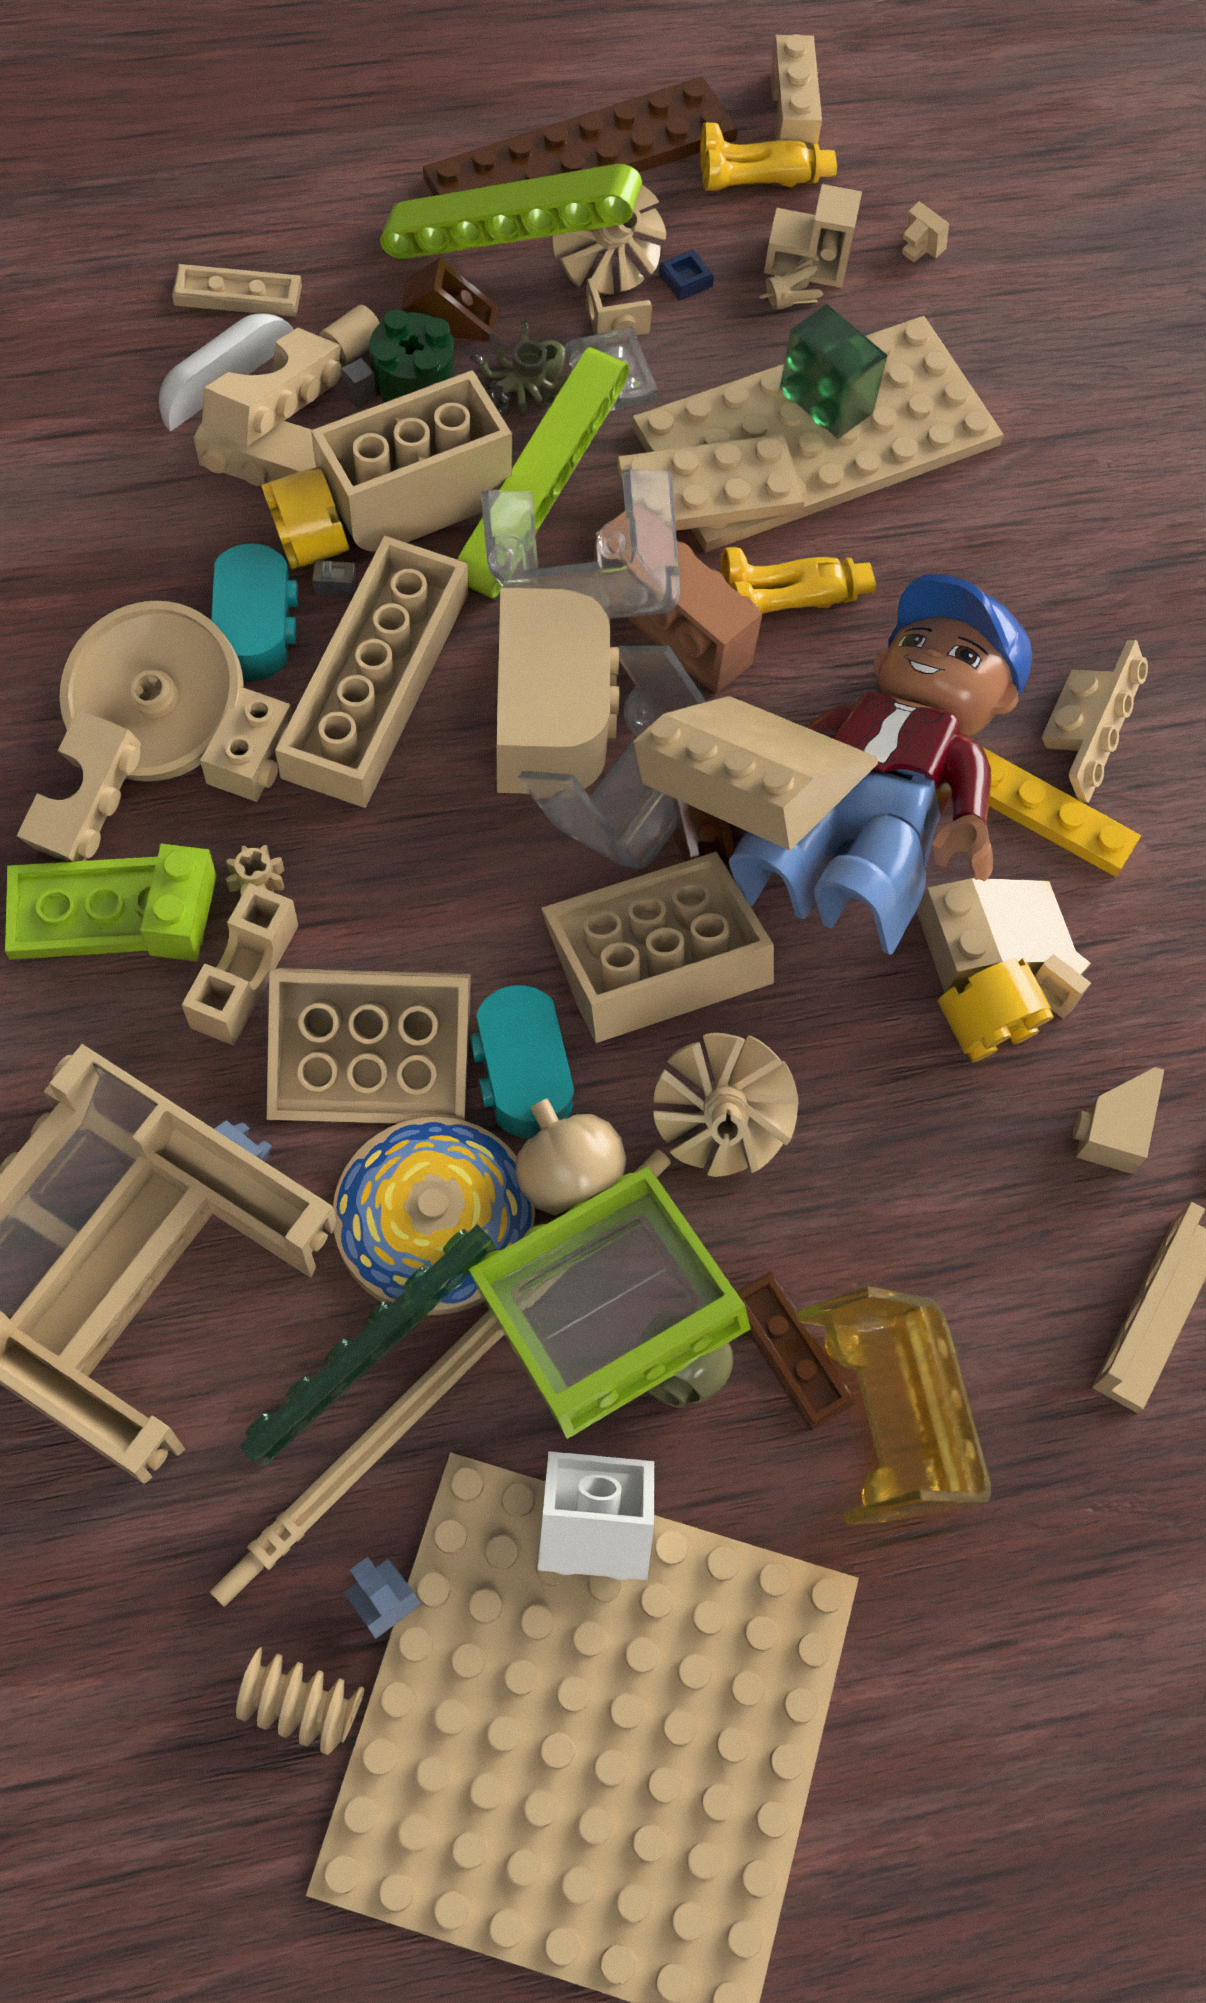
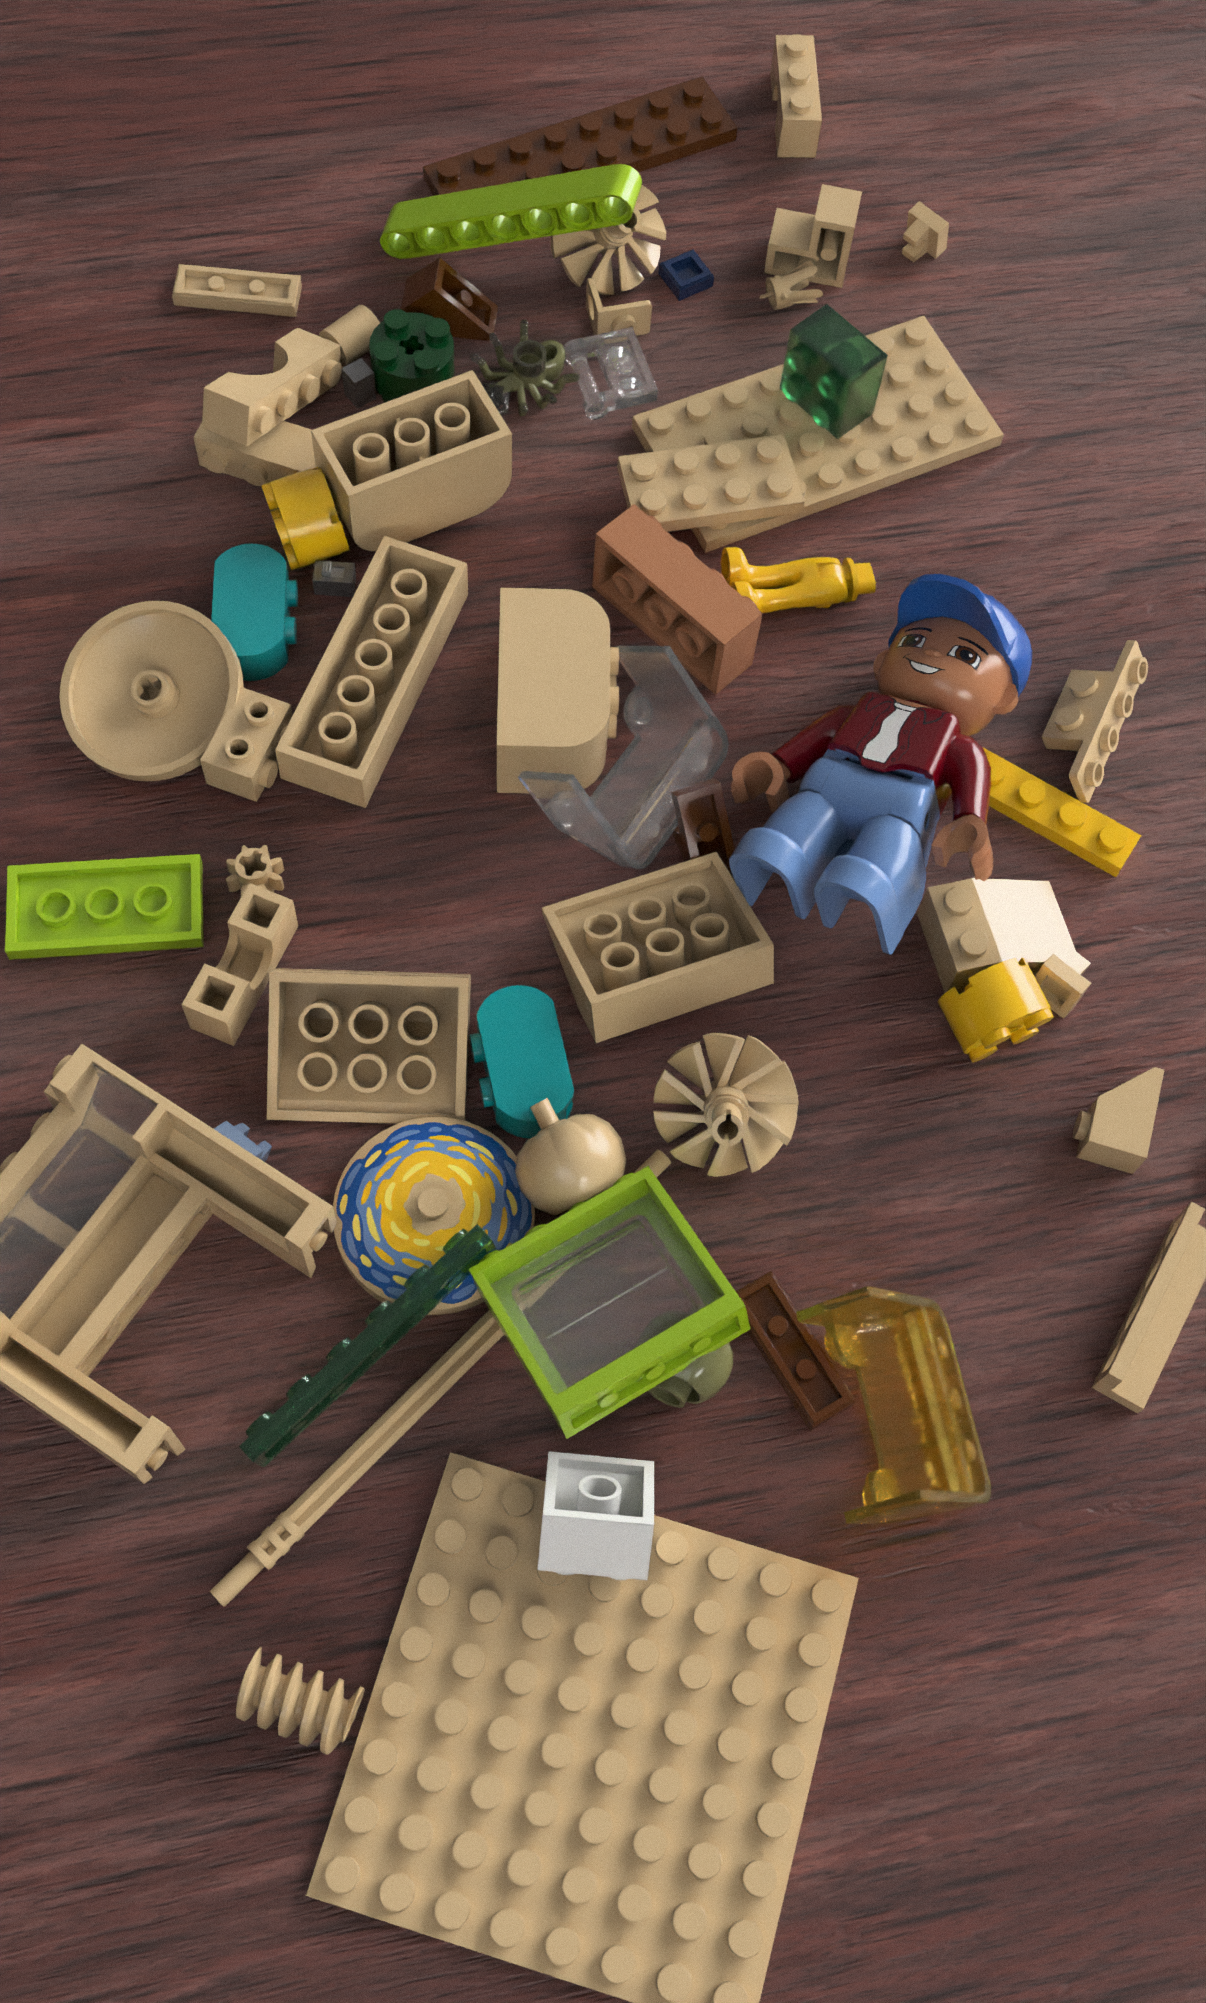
(72, 826): tan arch -> none
(178, 902): lime brick -> none
(235, 350): white brick -> none
(380, 1595): sand blue tile -> none
(554, 450): lime beam -> none
(635, 554): clear windscreen -> none
(749, 767): tan slope -> none
(763, 162): yellow piece -> none

